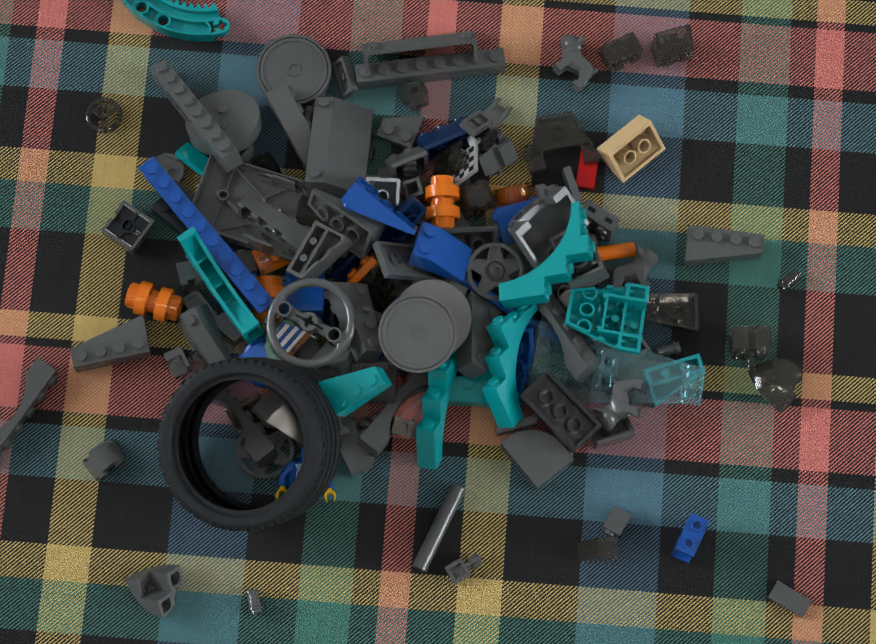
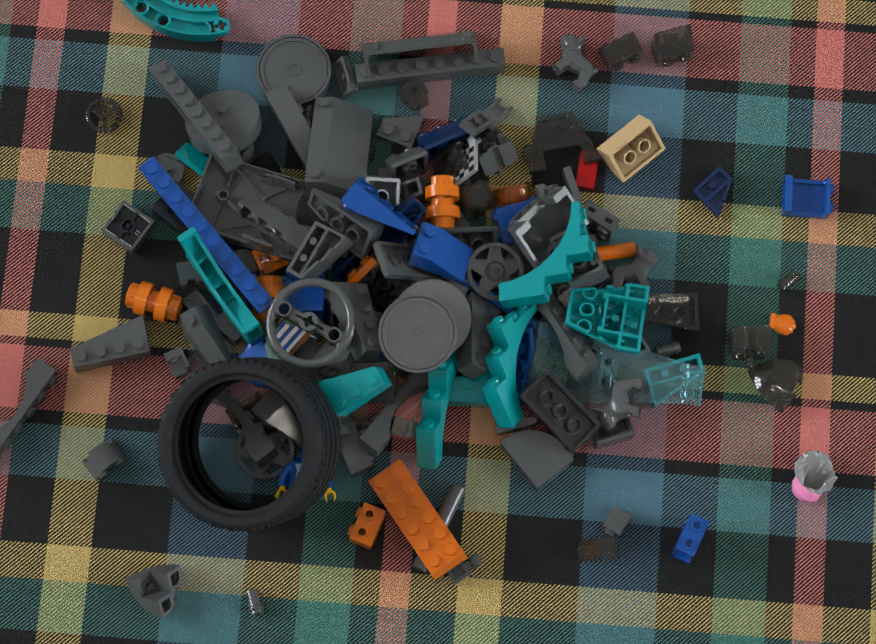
(367, 525): none -> orange brick
(417, 519): none -> orange brick
(714, 190): none -> dark blue wing
(718, 246): dark grey wedge -> none
(782, 323): none -> orange animal
(789, 599): dark grey tile -> none
(806, 198): none -> blue panel
(813, 476): none -> light grey hair

